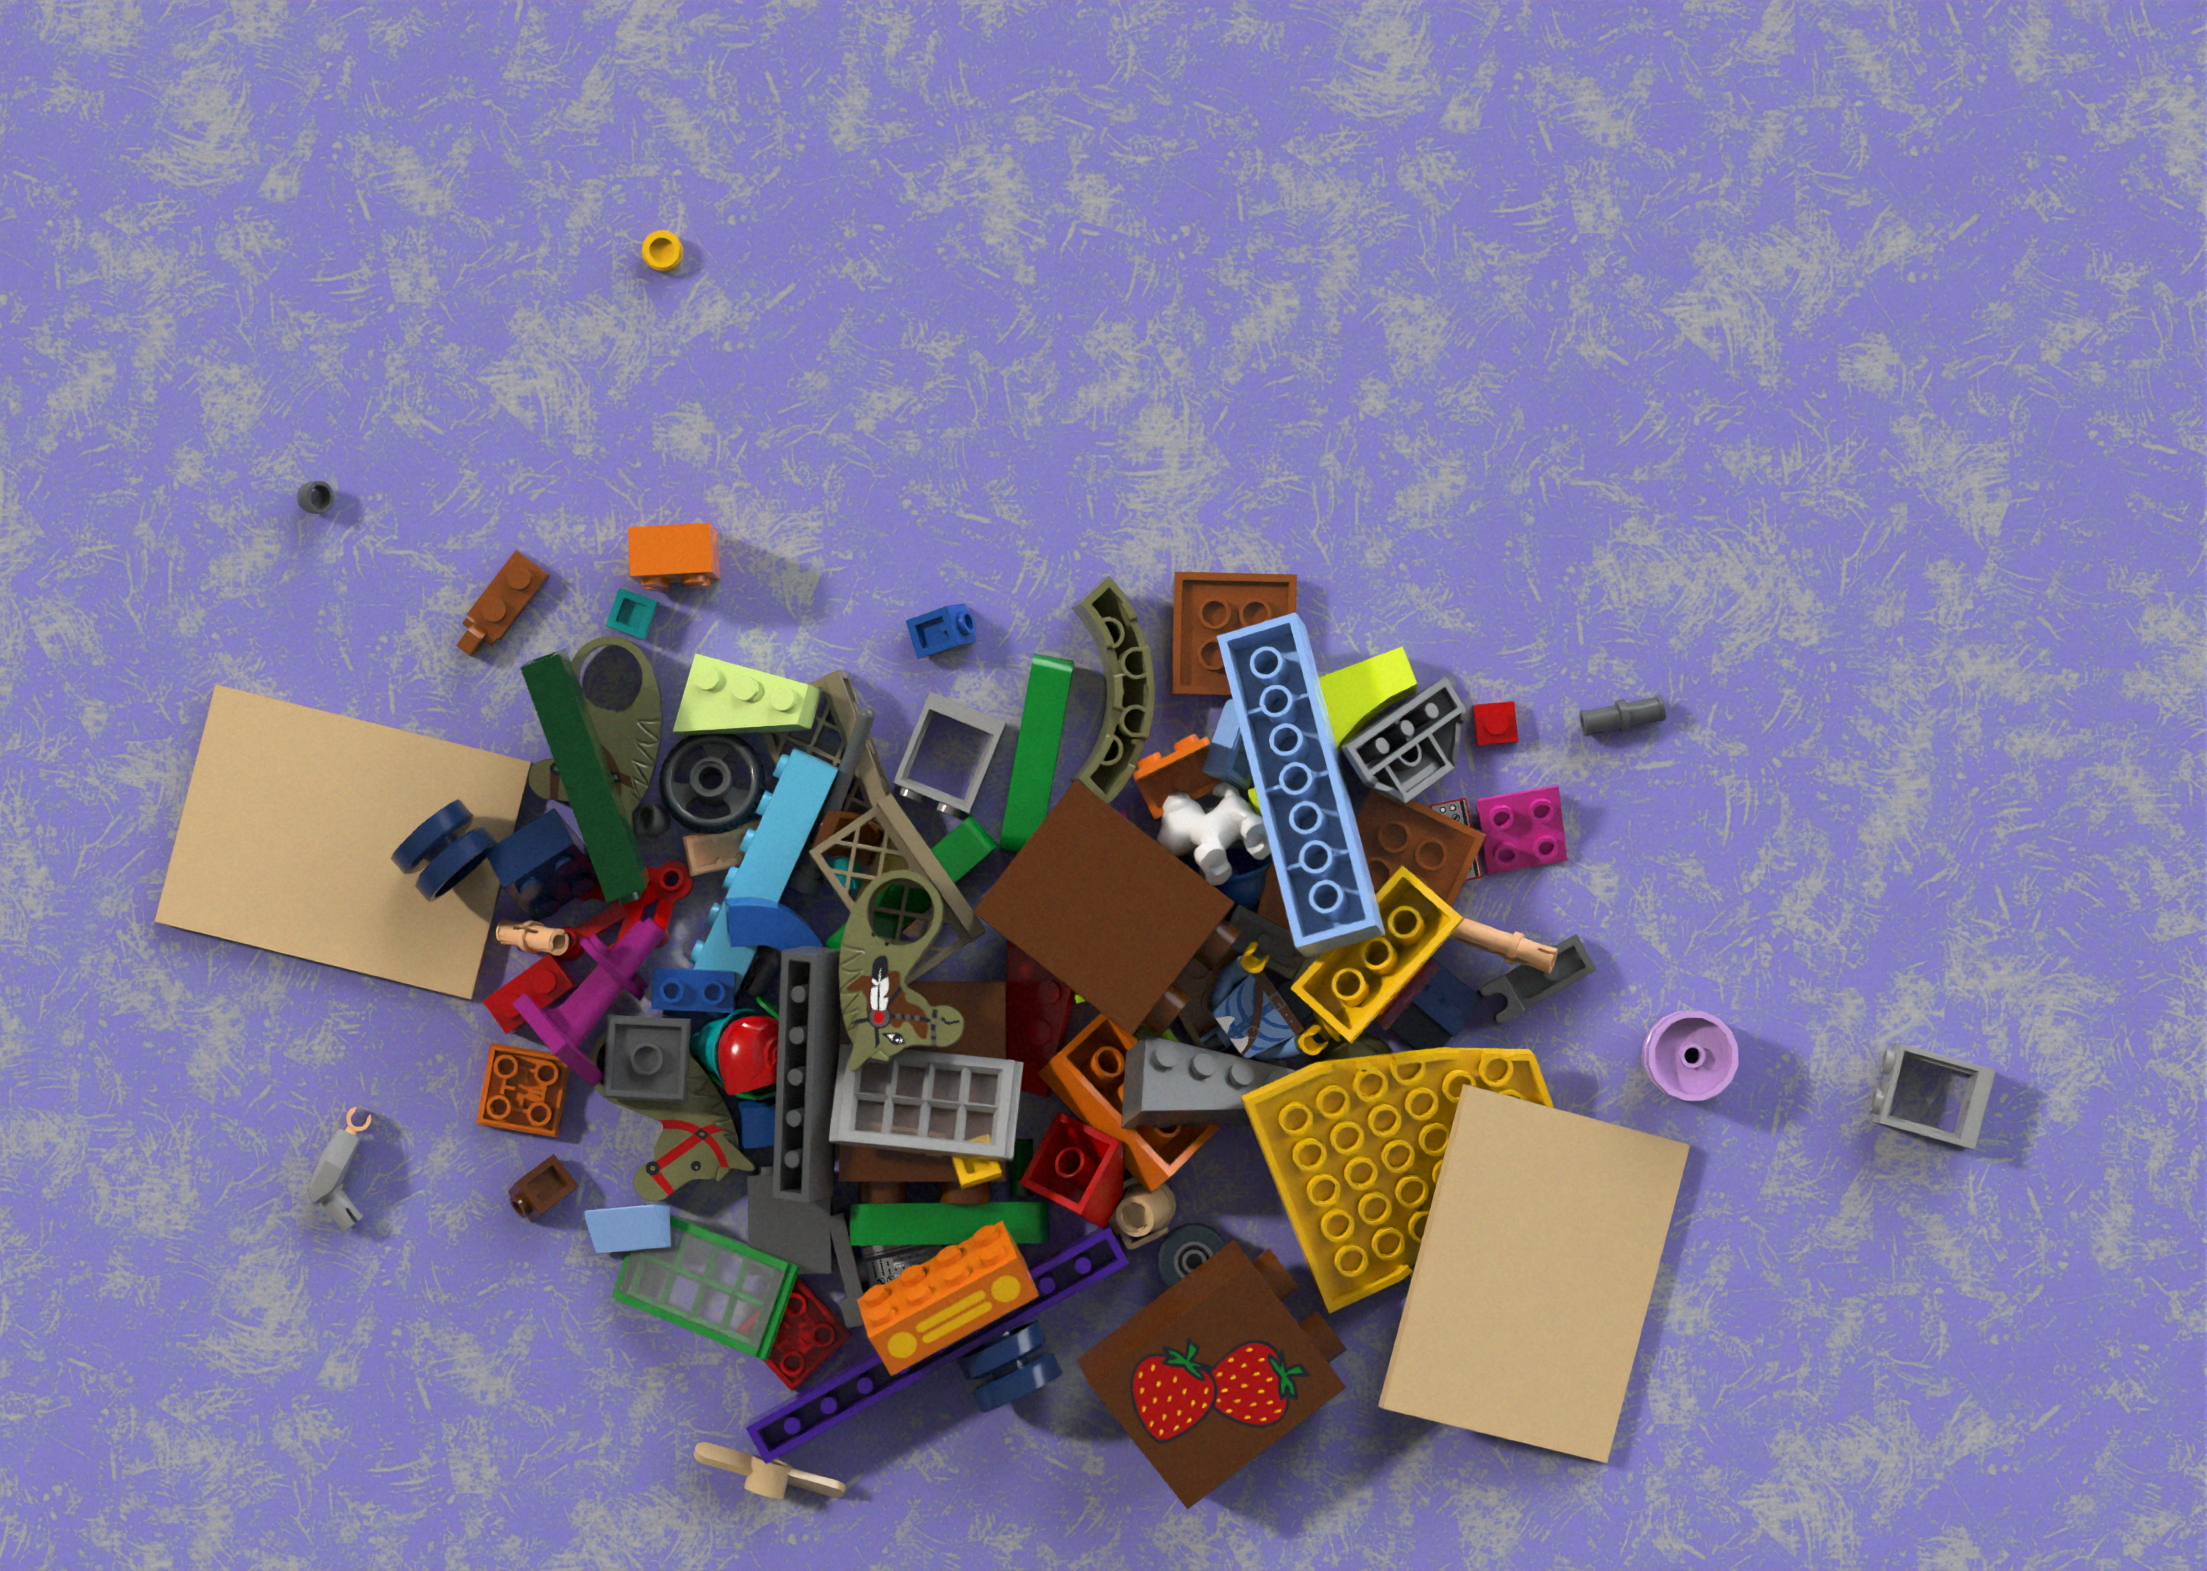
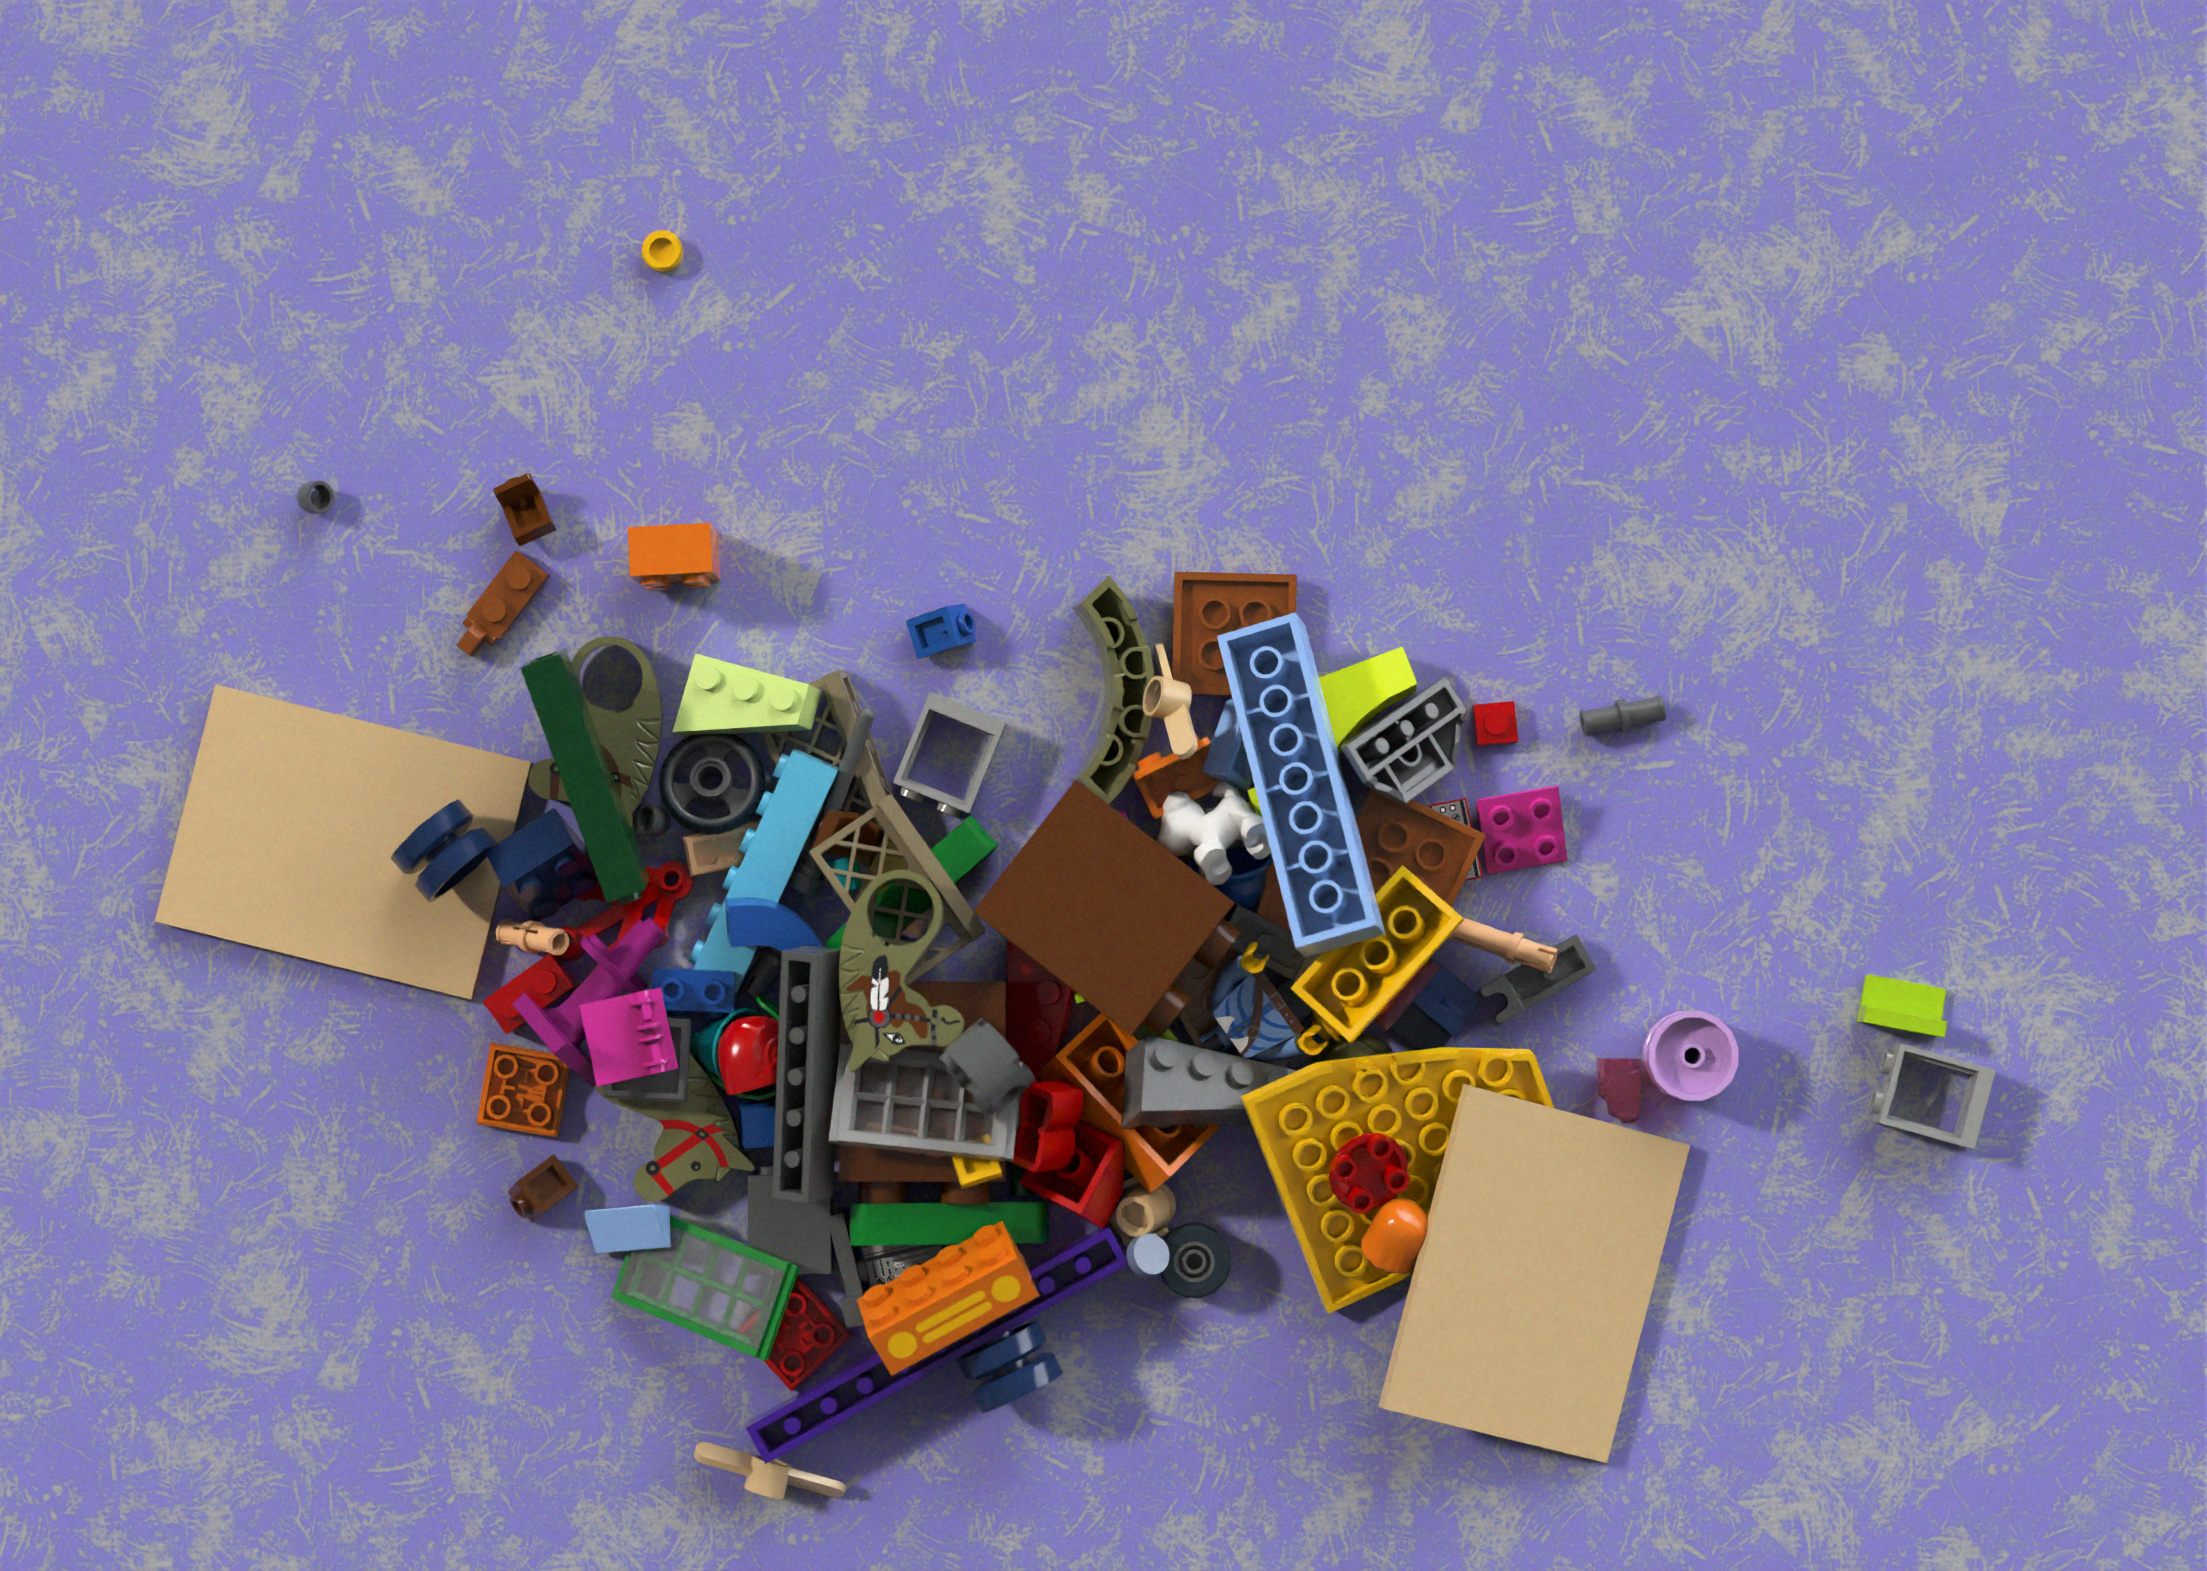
(330, 1173): light grey arm -> none
(525, 509): none -> reddish brown bracket
(628, 1036): none -> dark pink hinge
(632, 614): teal plate -> none
(987, 1066): none -> dark grey brick
(1036, 750): green beam -> none
(1047, 1125): none -> red brick
(1147, 1255): none -> tile
(1171, 702): none -> tan piece
(1215, 1370): reddish brown brick -> none
(1368, 1172): none -> red dish
(1395, 1236): none -> orange hair
(1620, 1087): none -> clear pink rock
(1902, 1005): none -> lime panel

